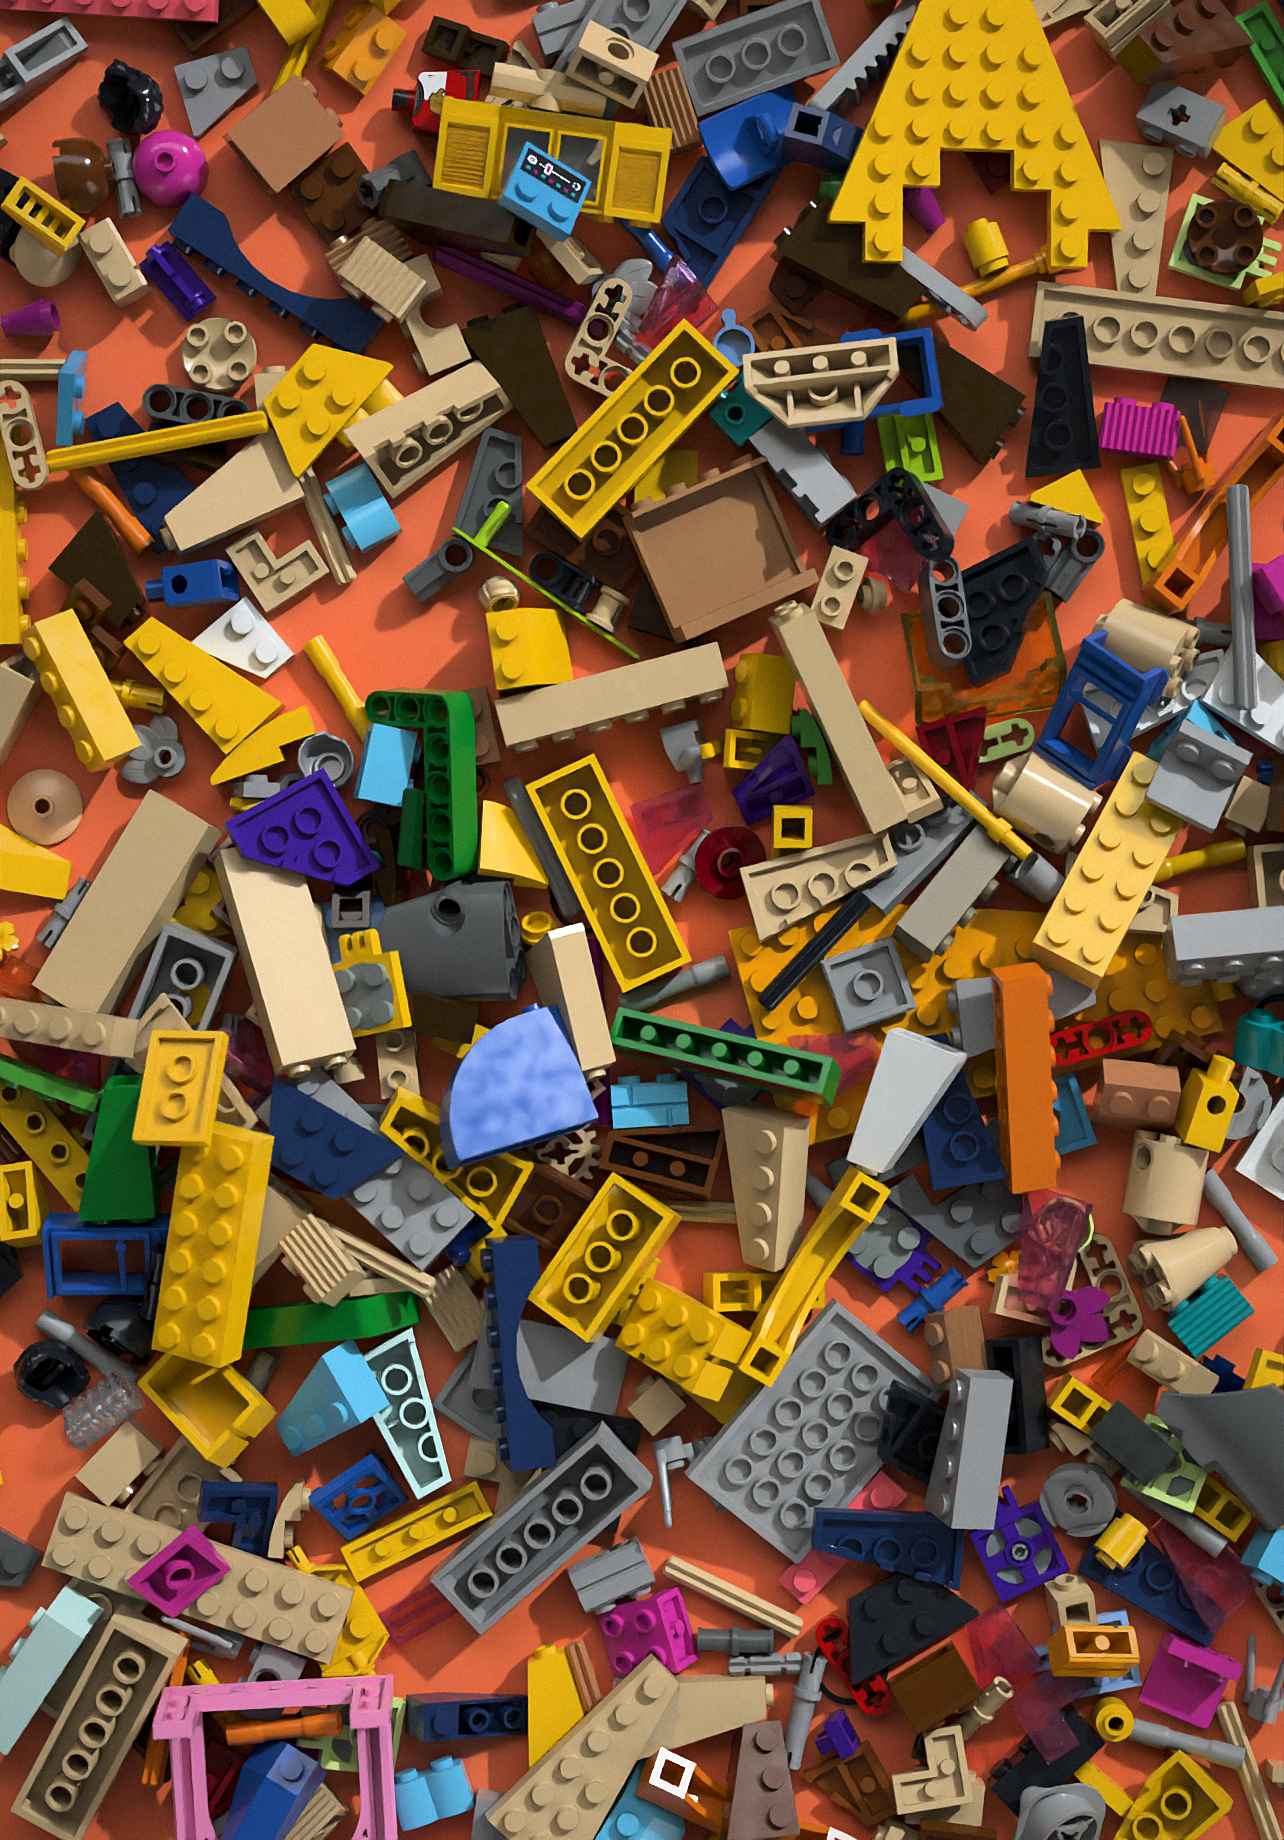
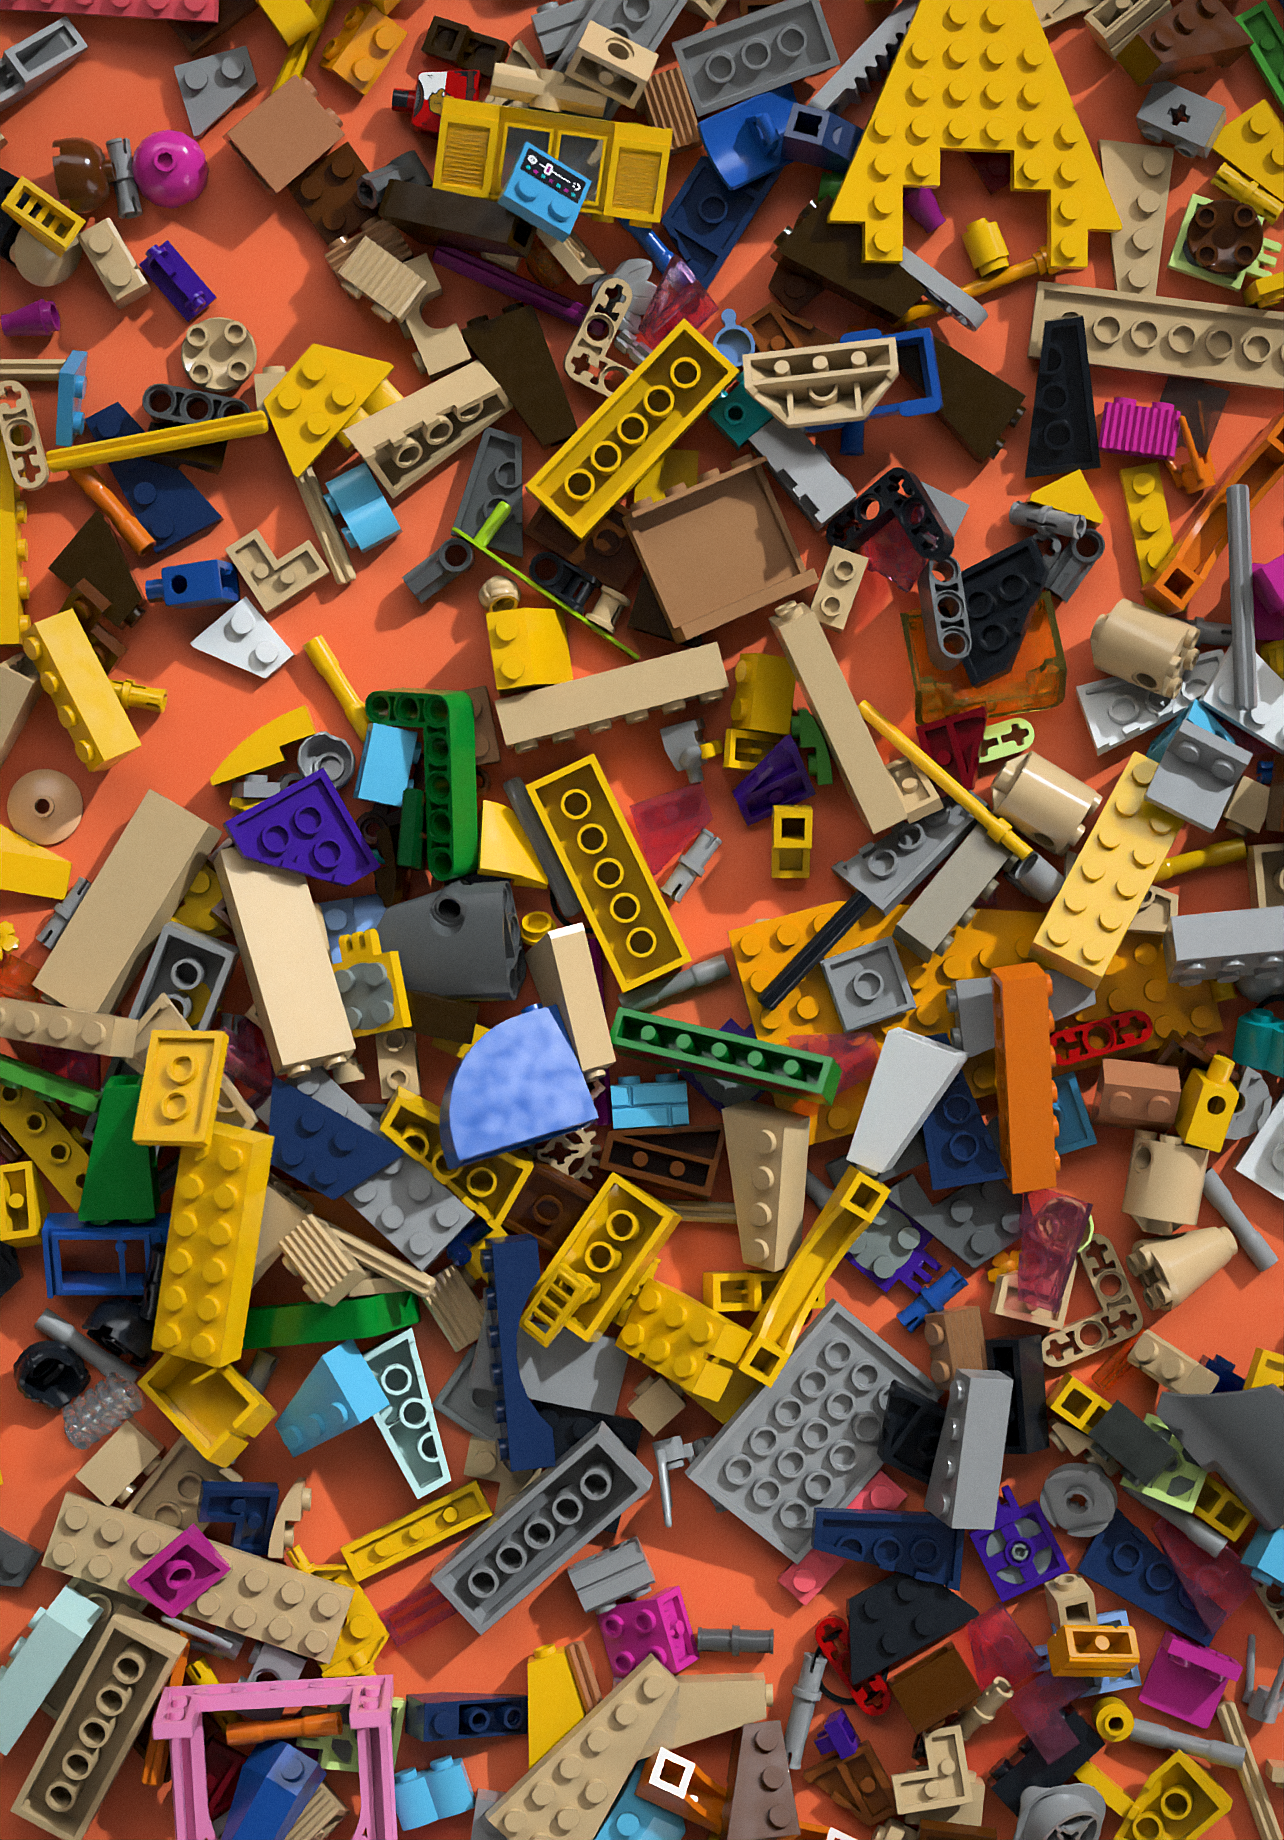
(130, 99): black hair -> none
(146, 760): light grey plate -> none
(209, 691): yellow wedge -> none
(236, 496): tan slope -> none
(341, 321): dark blue arch -> none
(353, 905): dark brown slope -> none
(364, 1515): blue piece -> none
(571, 1278): none -> yellow slope
(732, 1596): tan axle -> none
(744, 850): dark red dish -> none
(765, 1664): light grey axle -> none
(810, 880): tan wing -> none
(872, 595): tan plate -> none
(910, 445): lime plate -> none
(1079, 1321): magenta plate -> none
(1119, 682): blue piece -> none
(1120, 1542): yellow brick -> none
(1208, 1315): teal brick -> none

